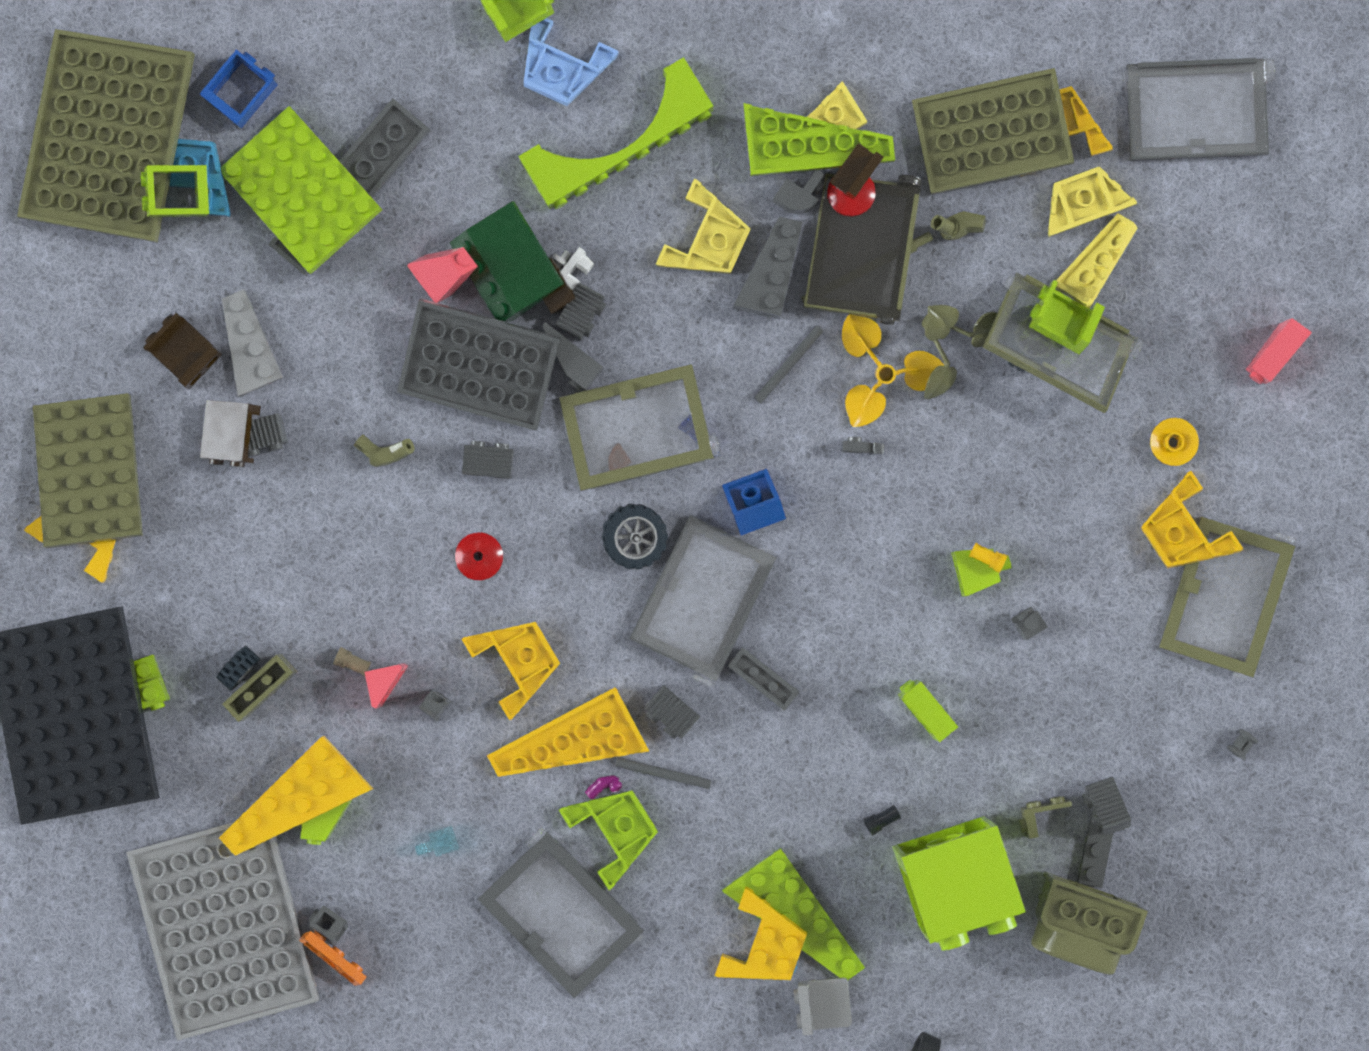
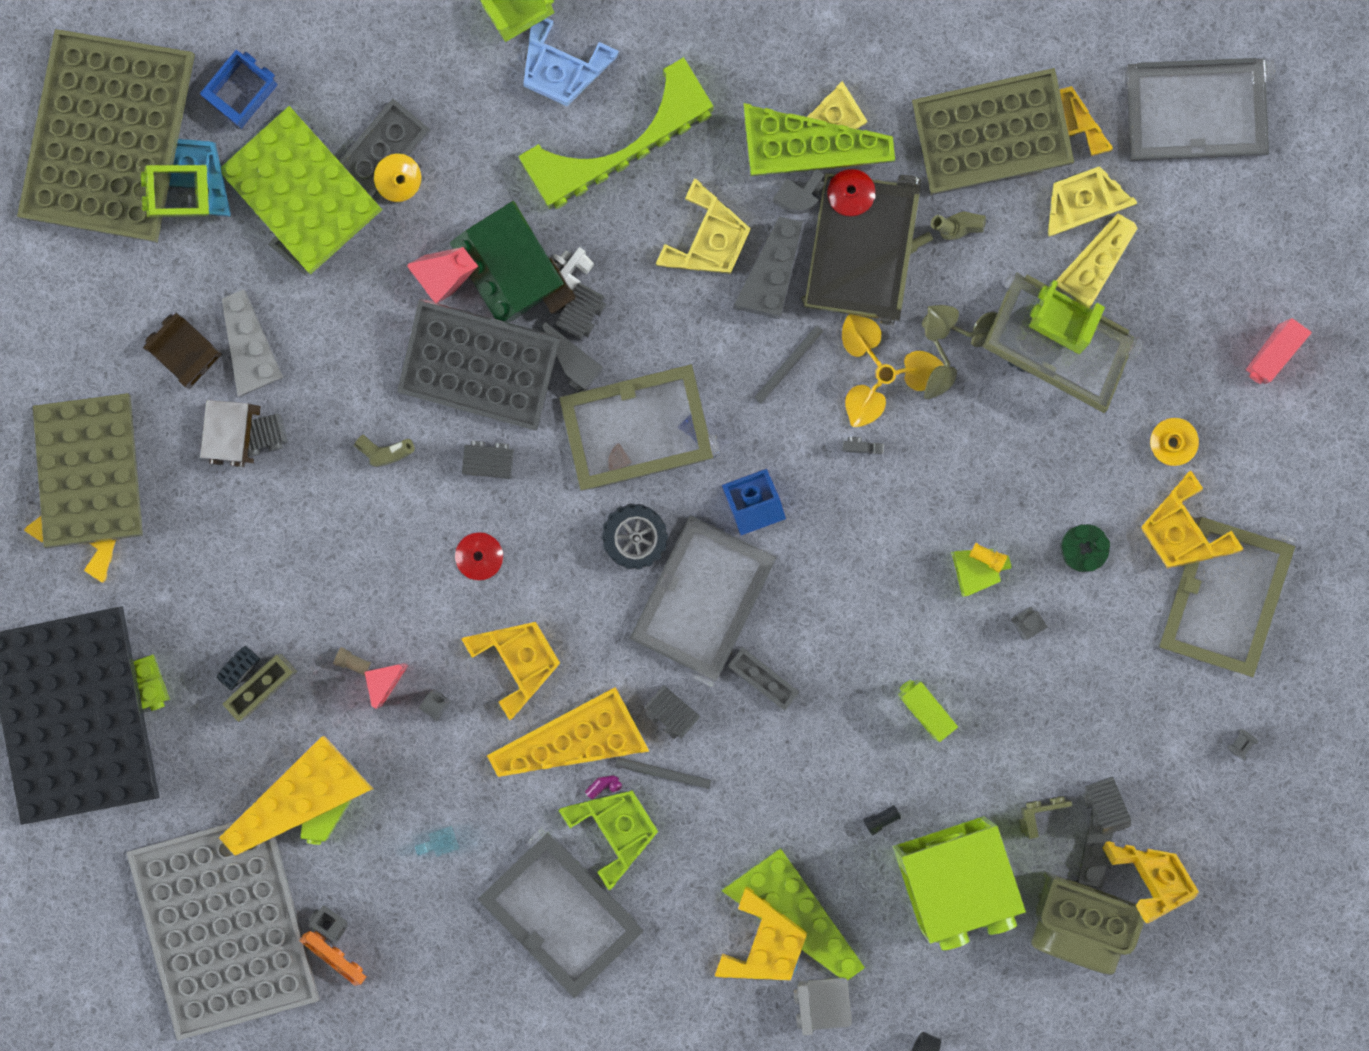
(387, 172): none -> yellow dish
(856, 170): dark brown panel -> none
(1071, 551): none -> dark green plate
(1163, 876): none -> yellow wing

